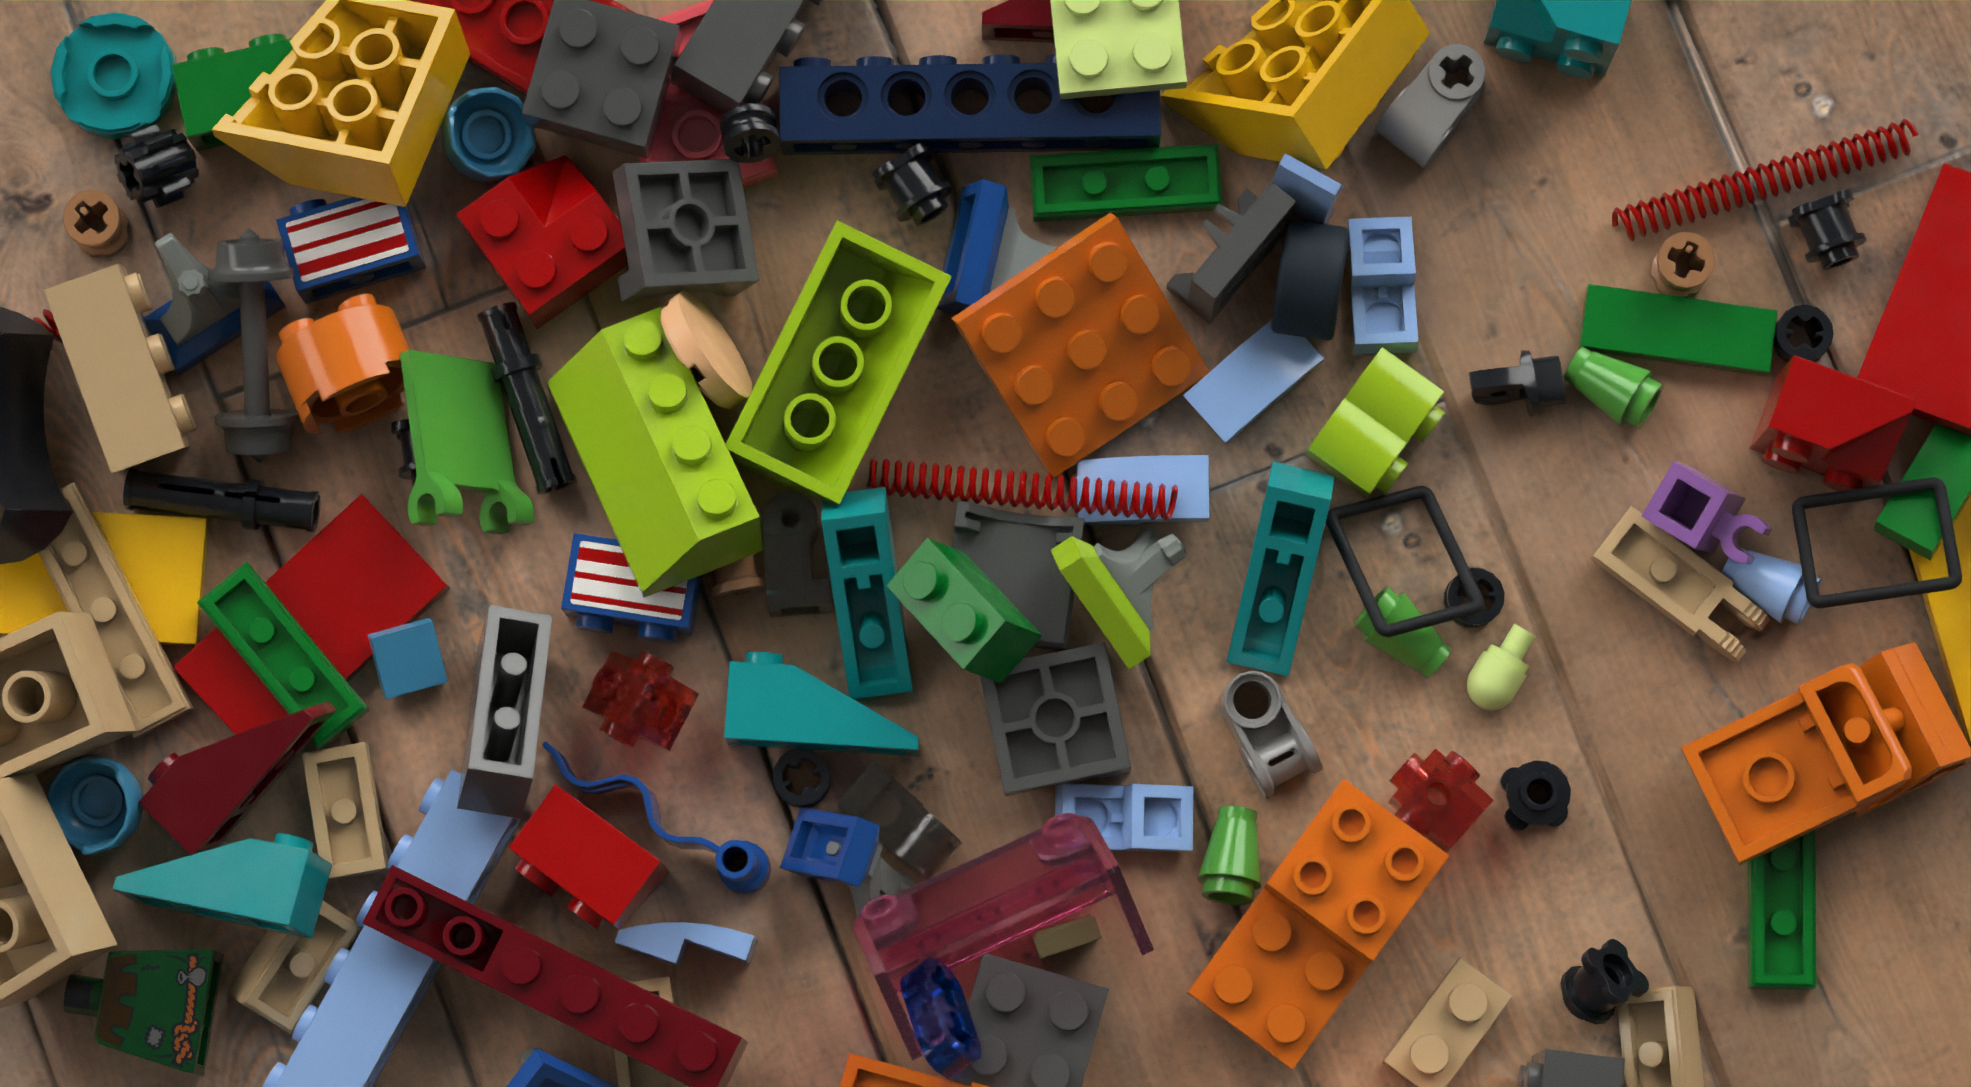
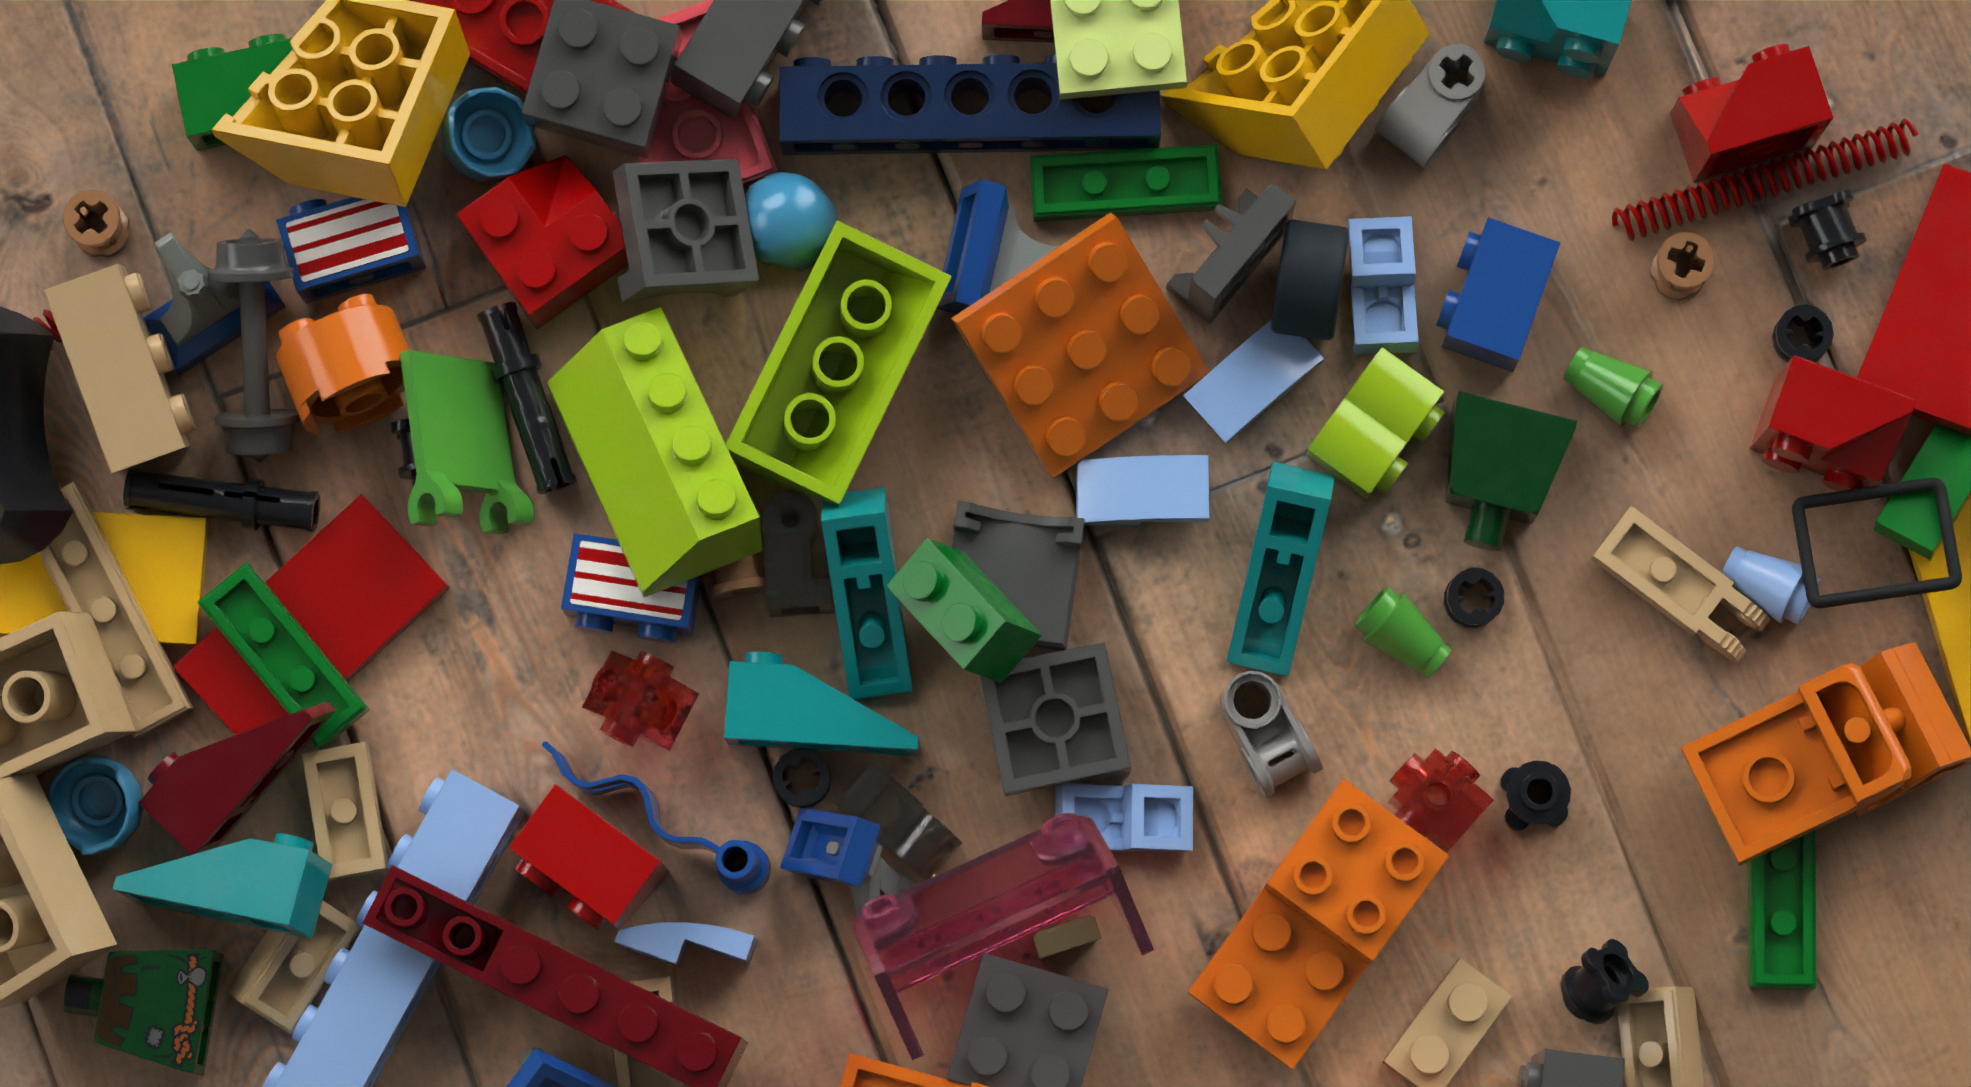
(114, 75): teal tile -> none
(156, 166): black gear -> none
(407, 658): dark azure tile -> none
(505, 712): dark grey brick -> none
(703, 343): light nougat tile -> none
(750, 133): black bush -> none
(789, 219): none -> dark azure hair
(914, 185): black brick -> none
(940, 1017): clear blue beam -> none
(1021, 496): red piece -> none
(1119, 586): piece -> none
(1232, 858): bright green cone -> none
(1310, 189): light blue slope -> none
(1361, 583): black piece -> none
(1499, 293): none -> blue brick
(1500, 671): yellowish green cylinder -> none
(1501, 464): none -> dark green torso
(1535, 380): black piece -> none
(1678, 330): green tile -> none
(1702, 512): medium lavender brick -> none
(1760, 117): none -> red slope

